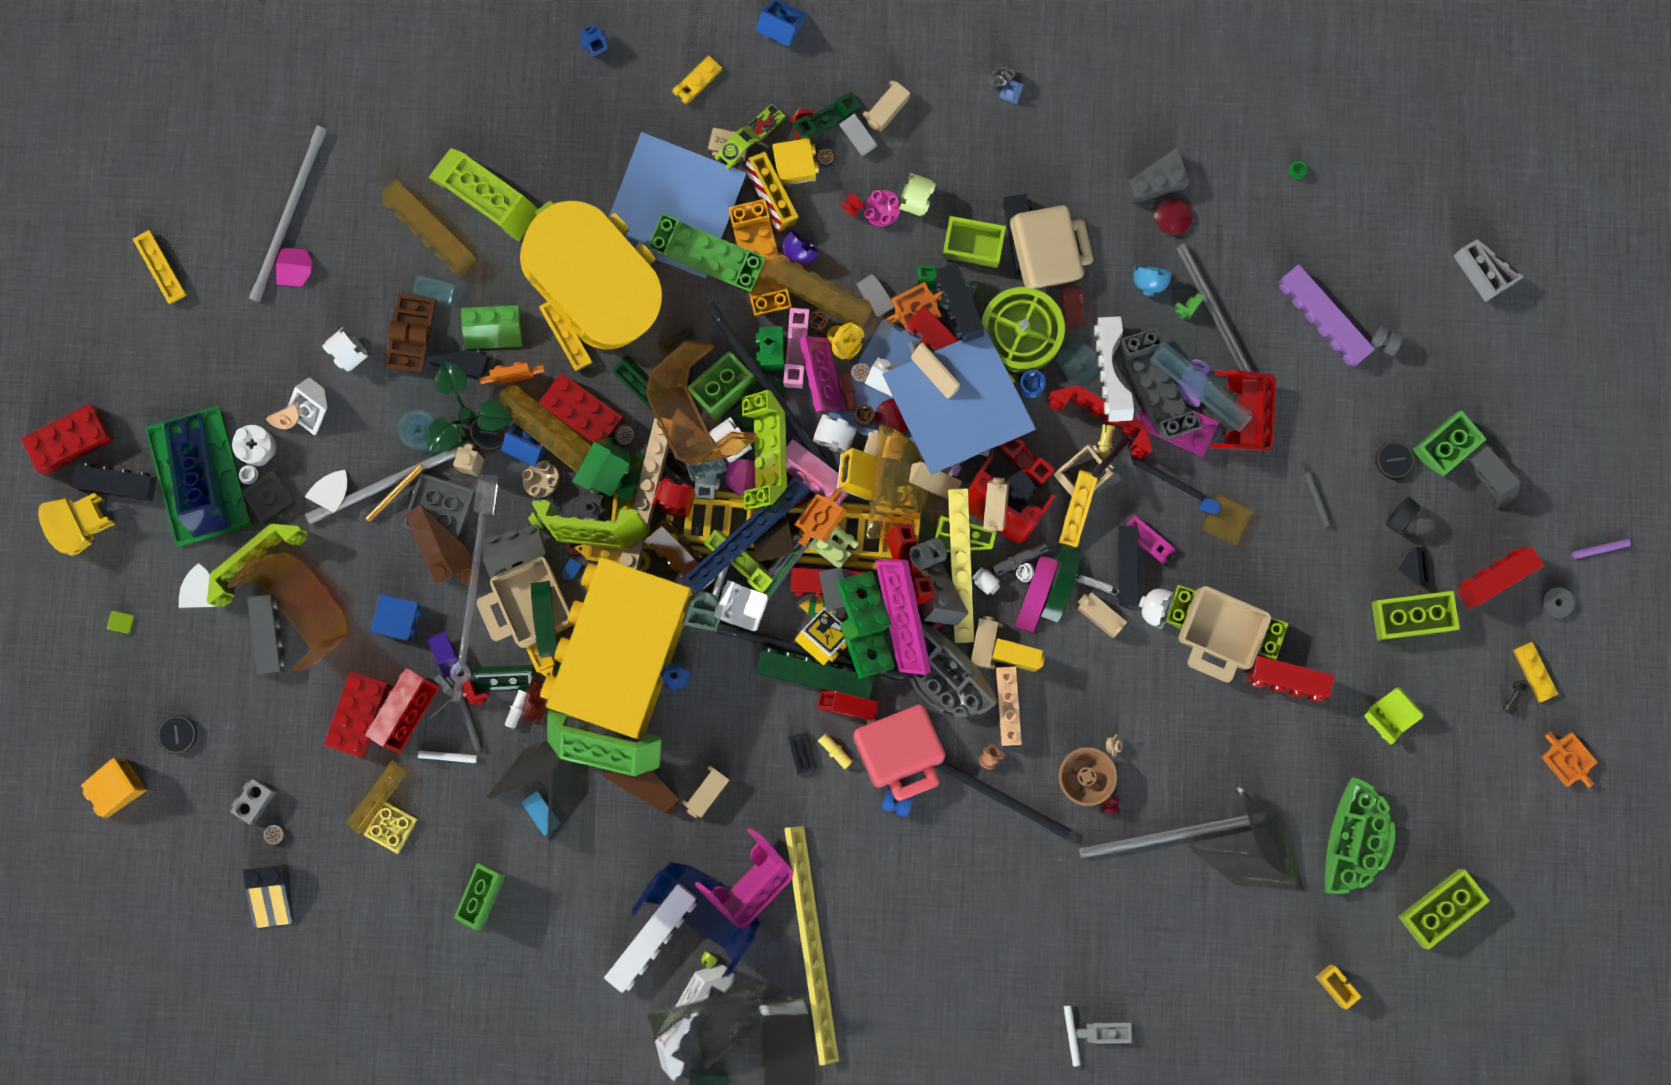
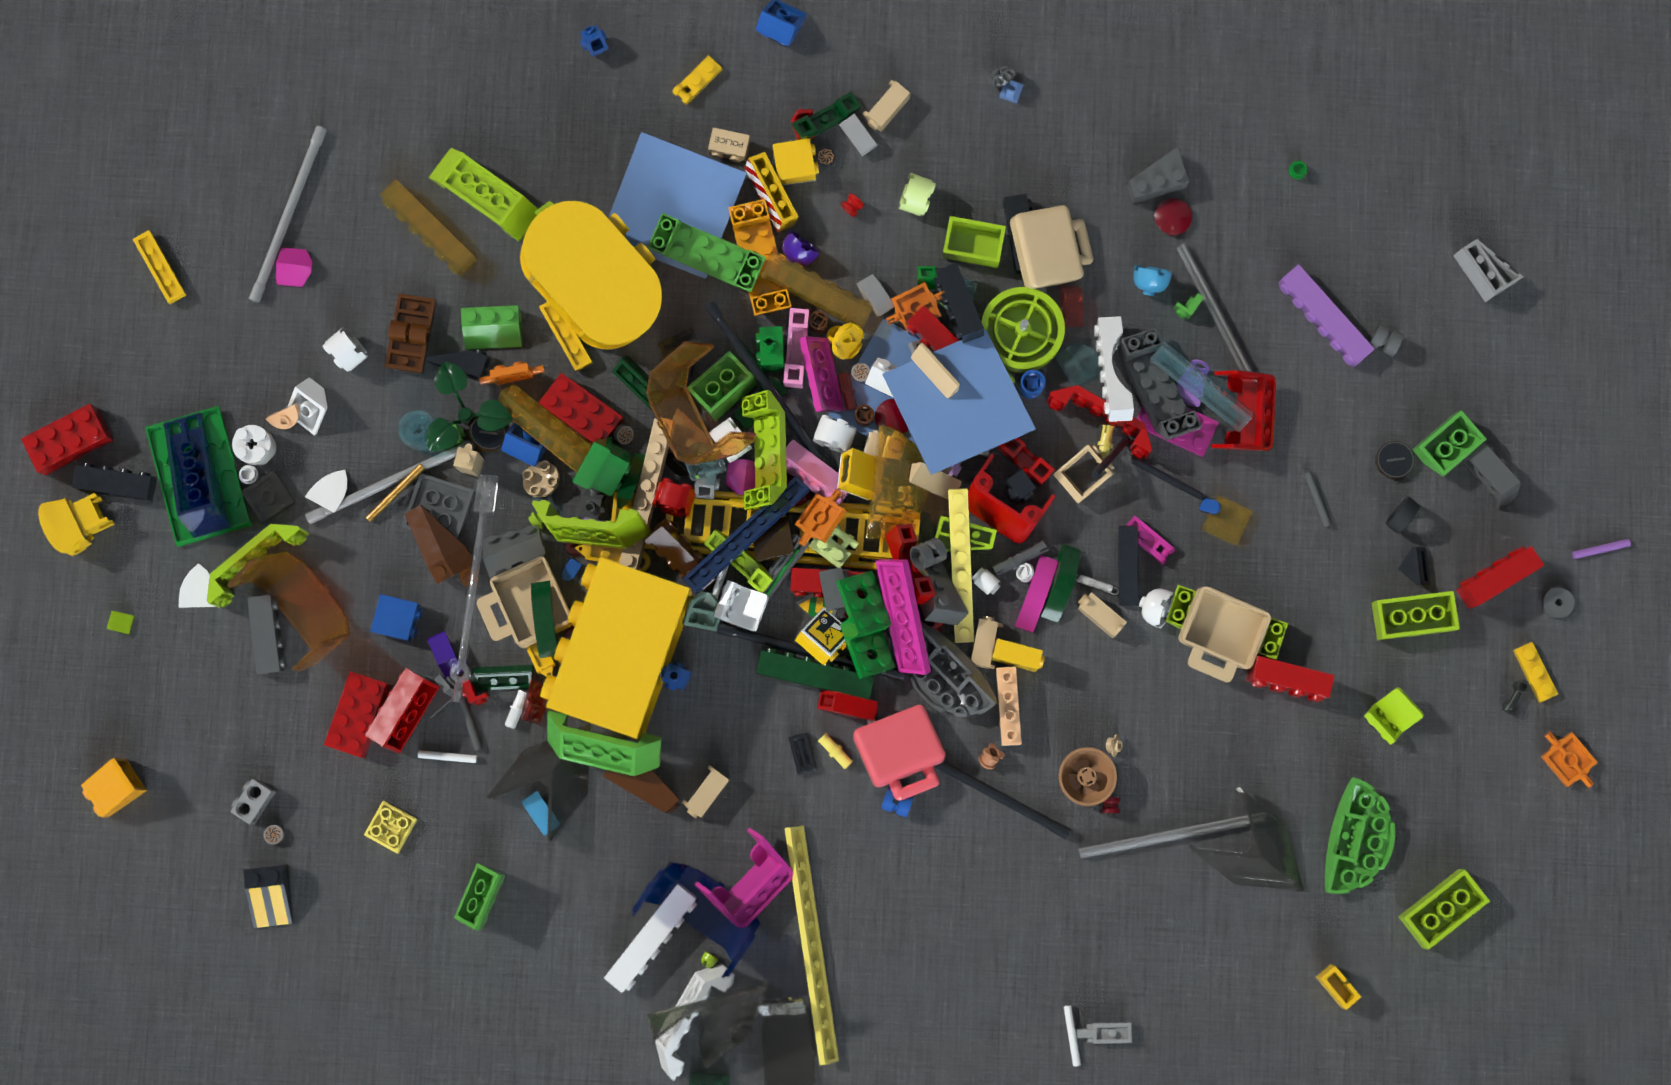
(177, 734): black tile -> none
(376, 797): clear yellow plate -> none
(433, 289): clear light blue plate -> none
(747, 135): piece -> none
(882, 208): dark pink dish -> none
(996, 504): tan brick -> none
(1078, 509): yellow tile -> none

